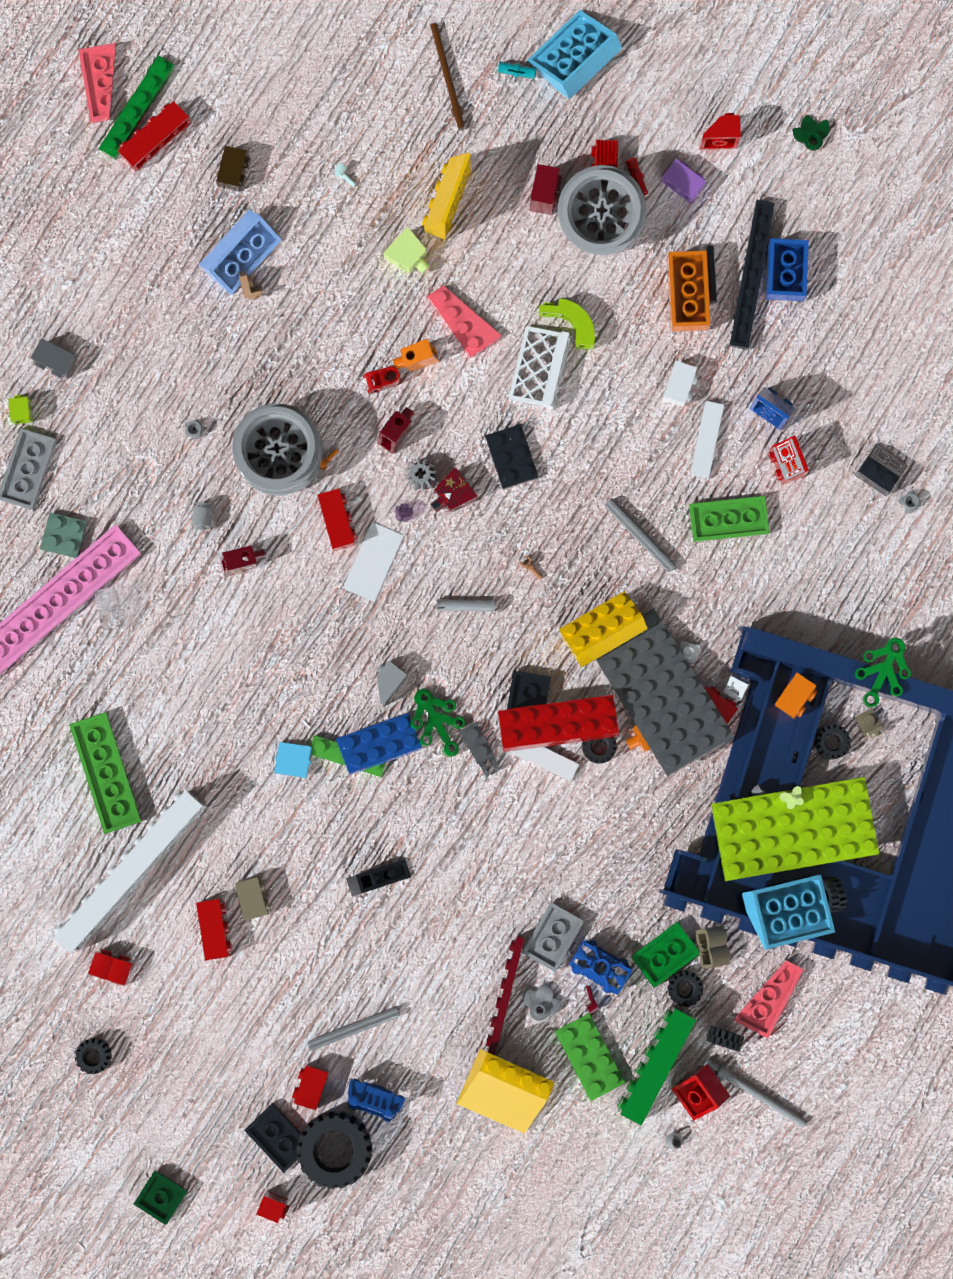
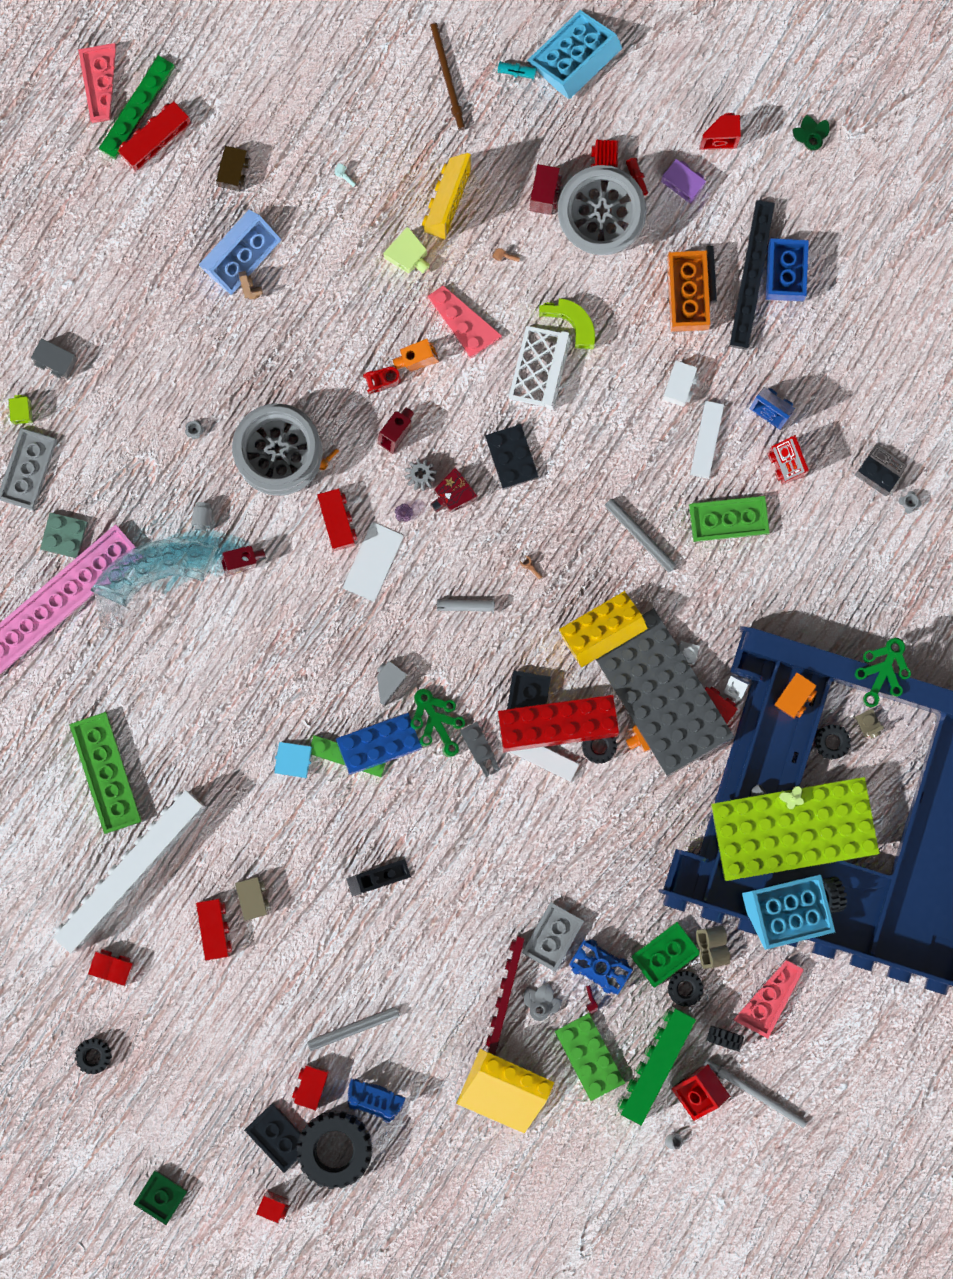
(154, 562): none -> clear light blue brick
(500, 253): none -> nougat hand

